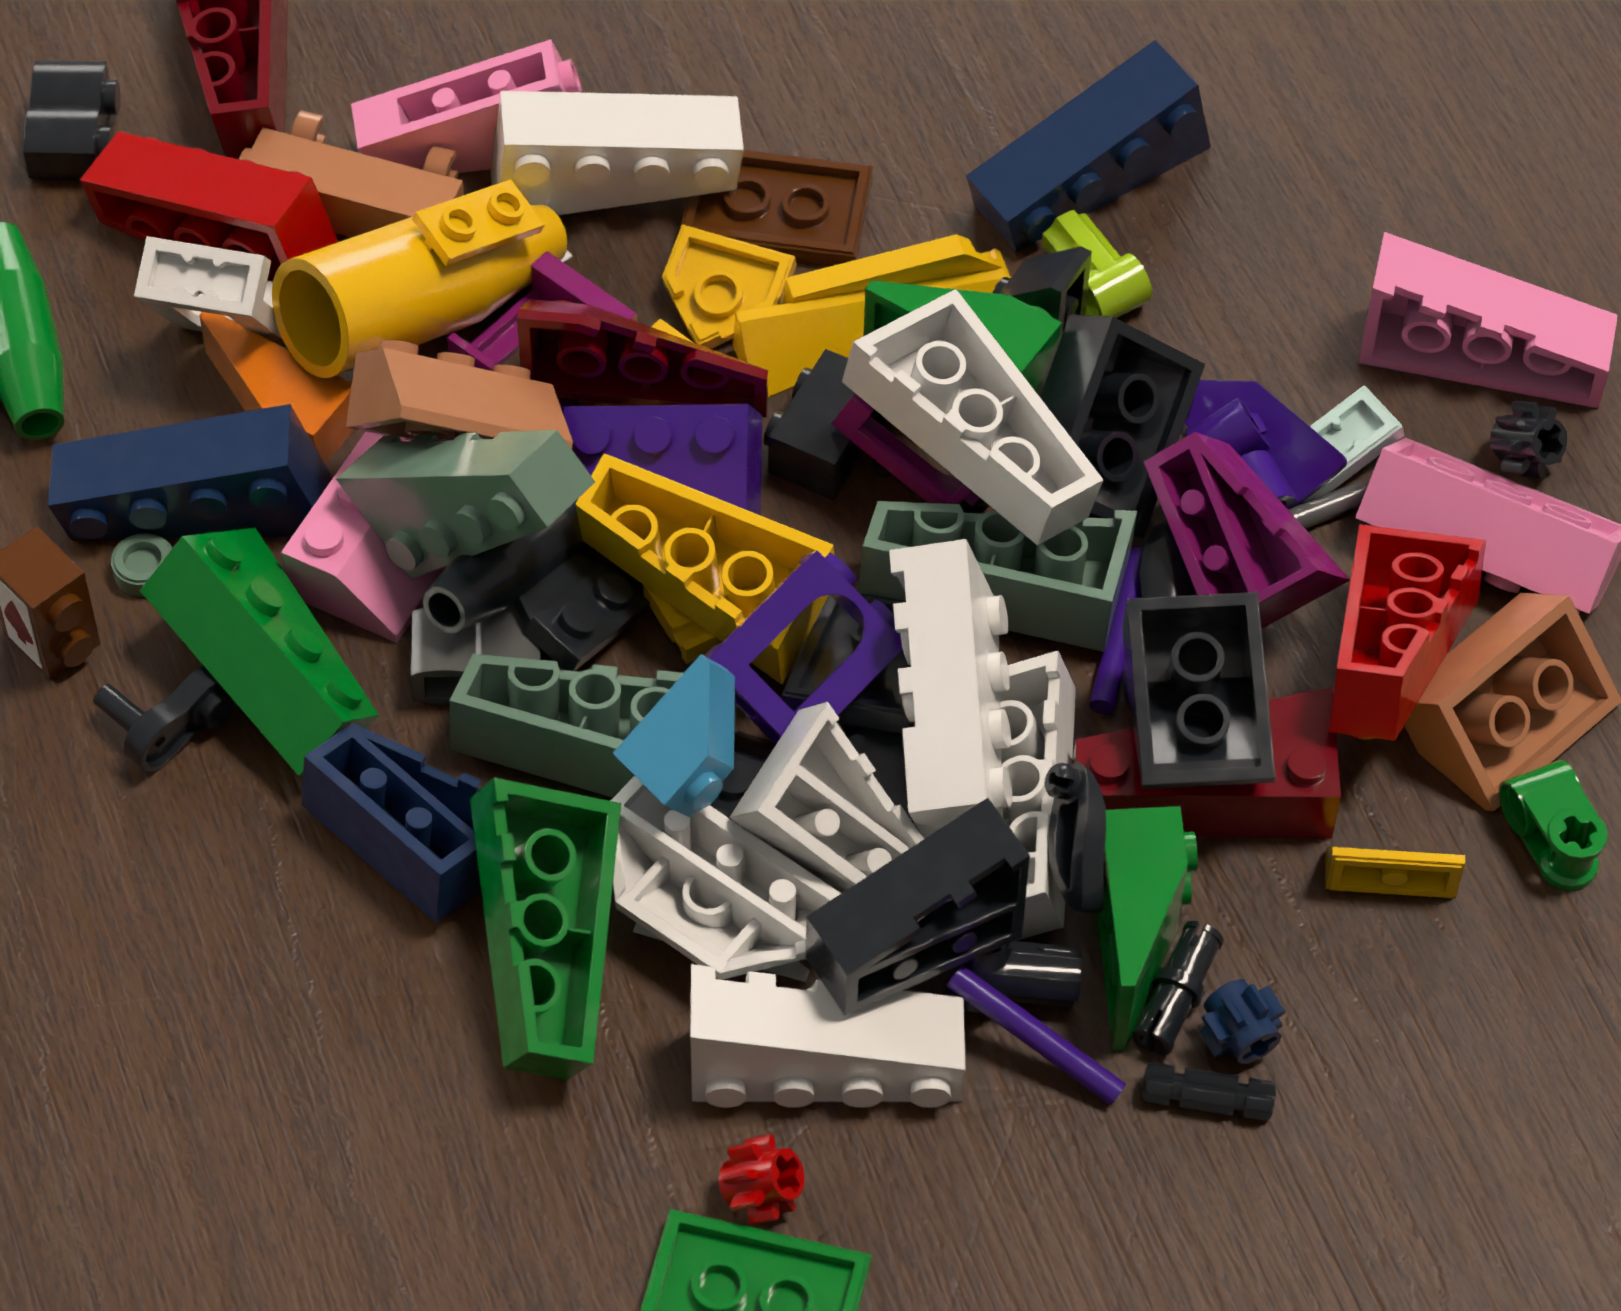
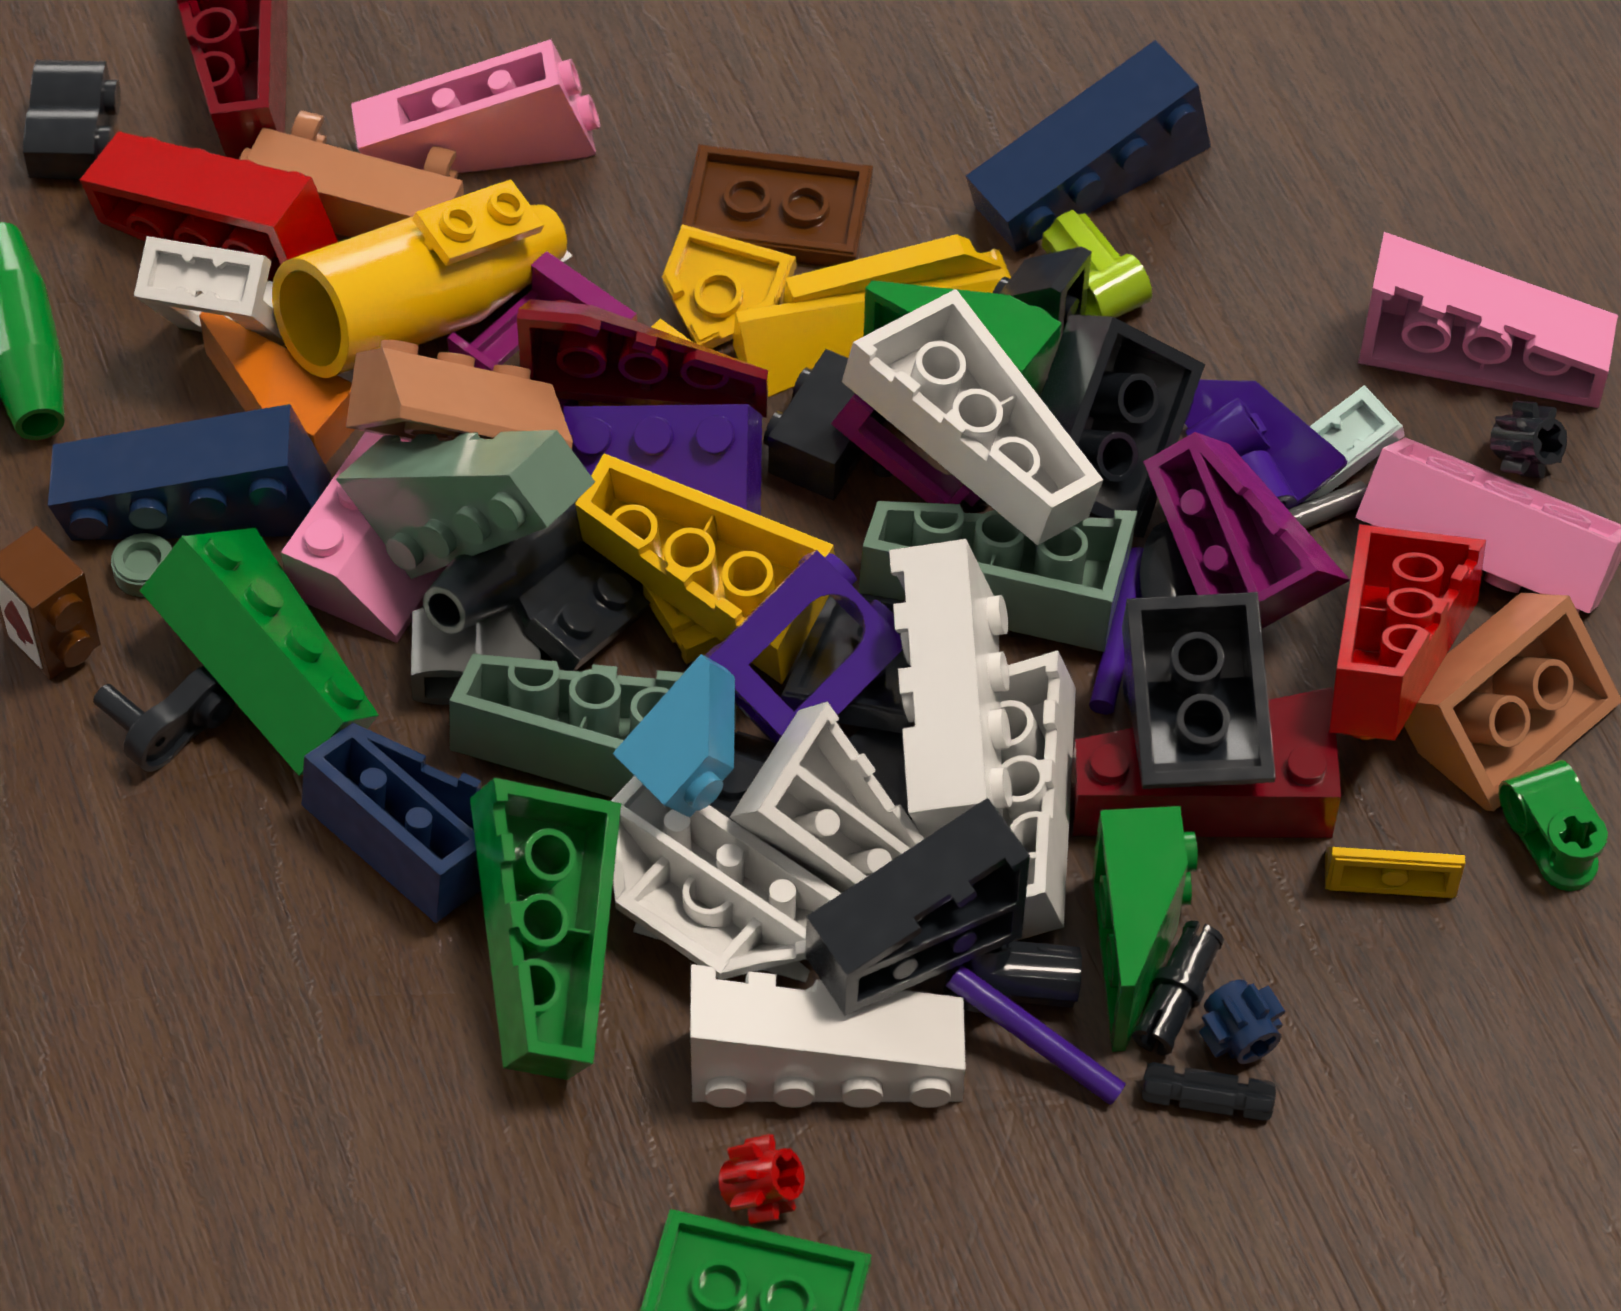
(615, 147): white wedge -> none
(1077, 835): black arm -> none

